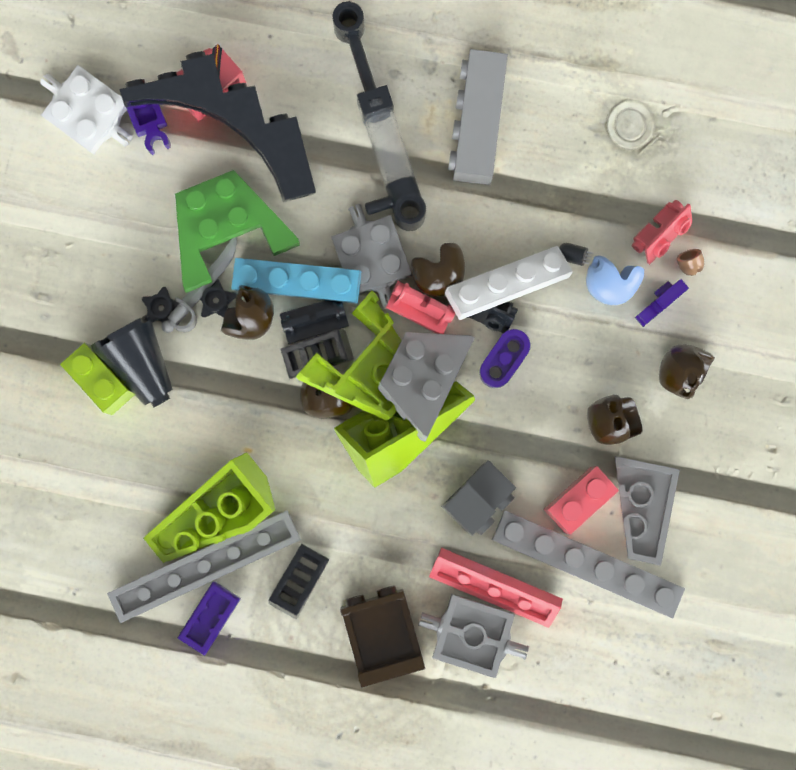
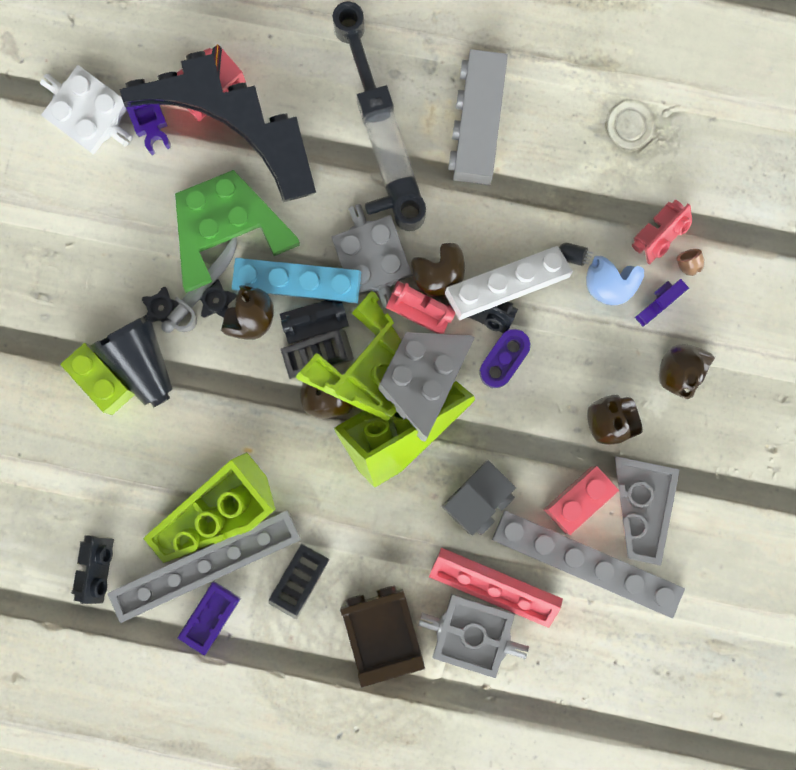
(91, 584): none -> black hinge

